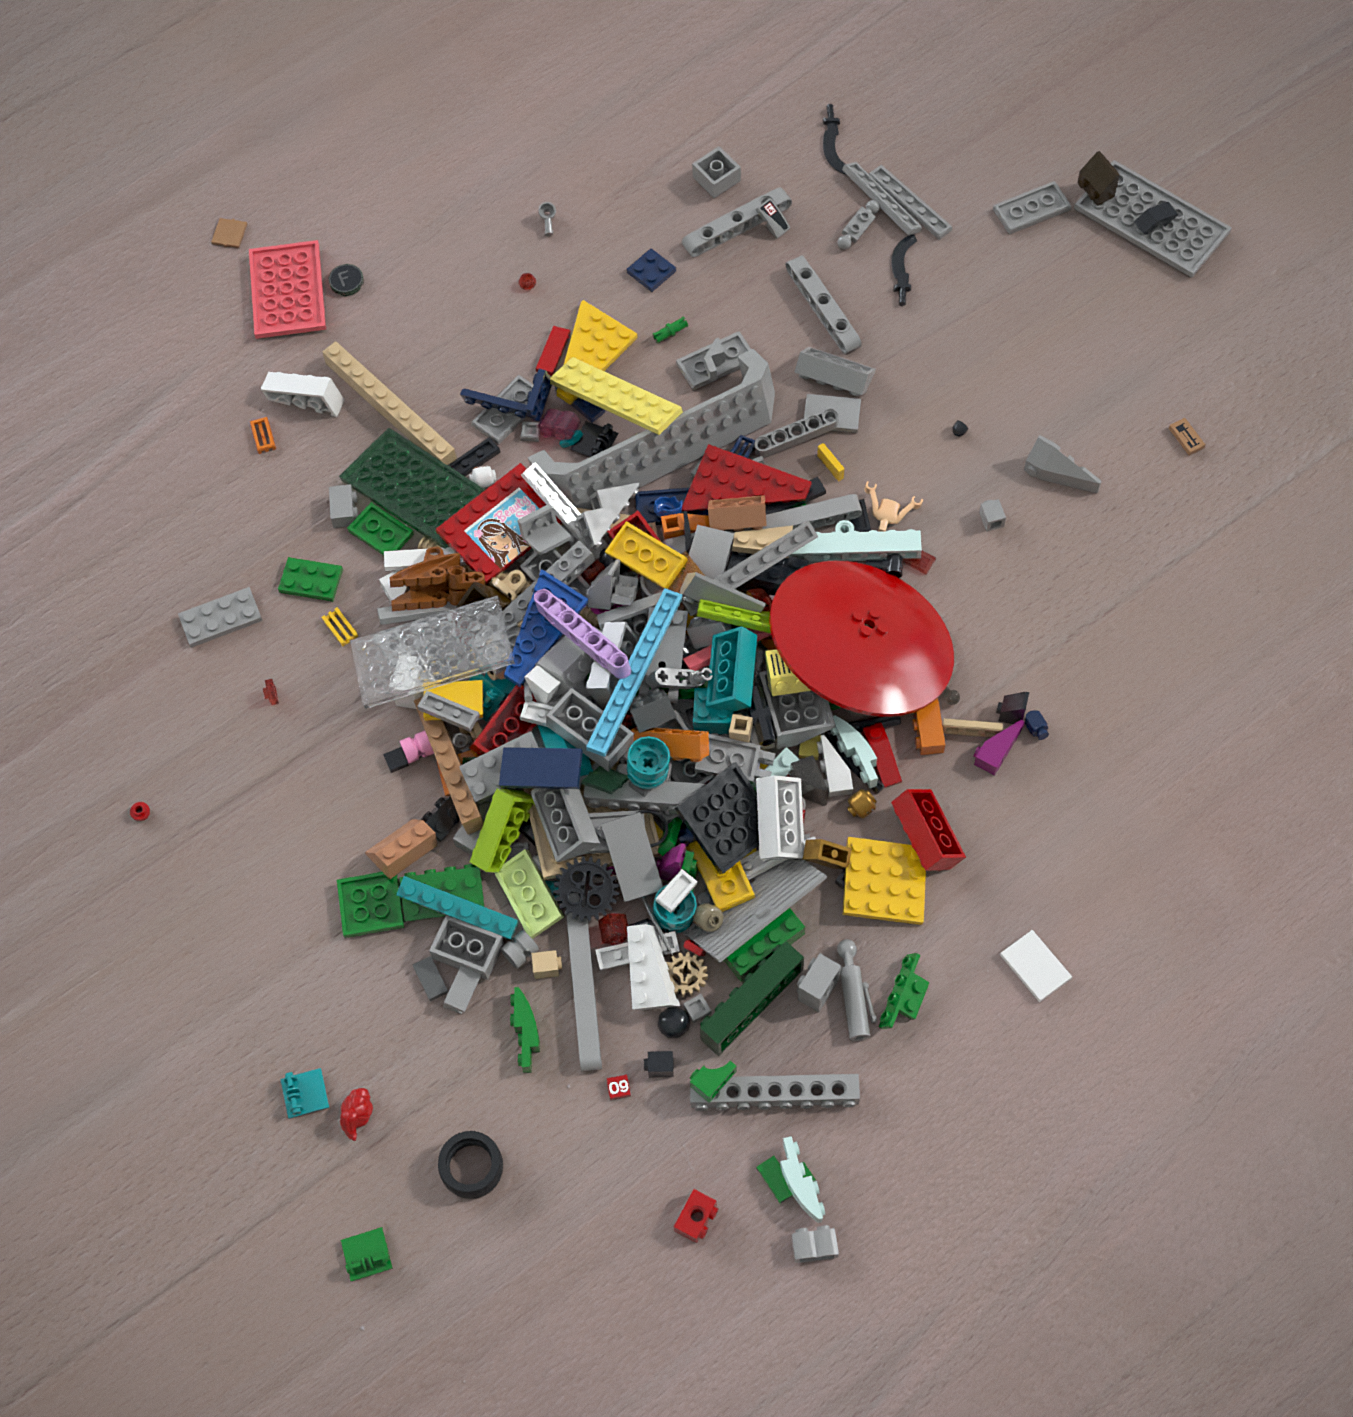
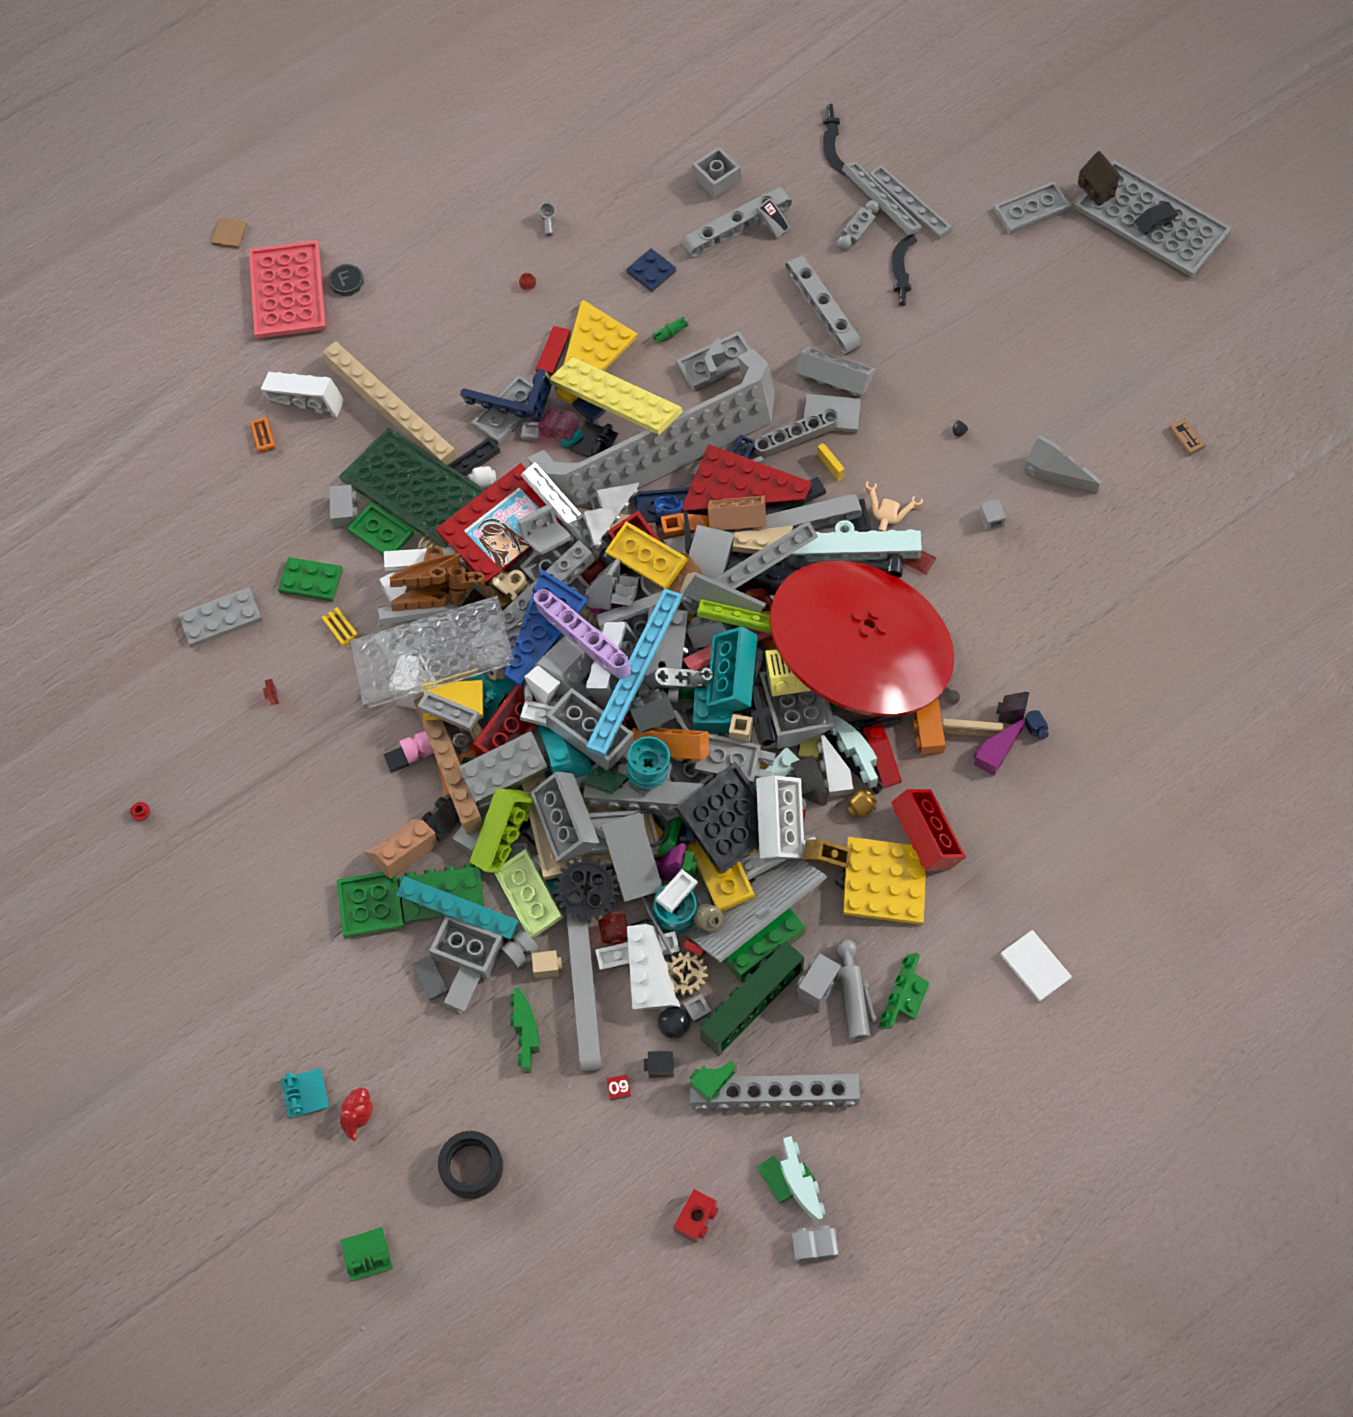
(540, 768): dark blue tile -> none

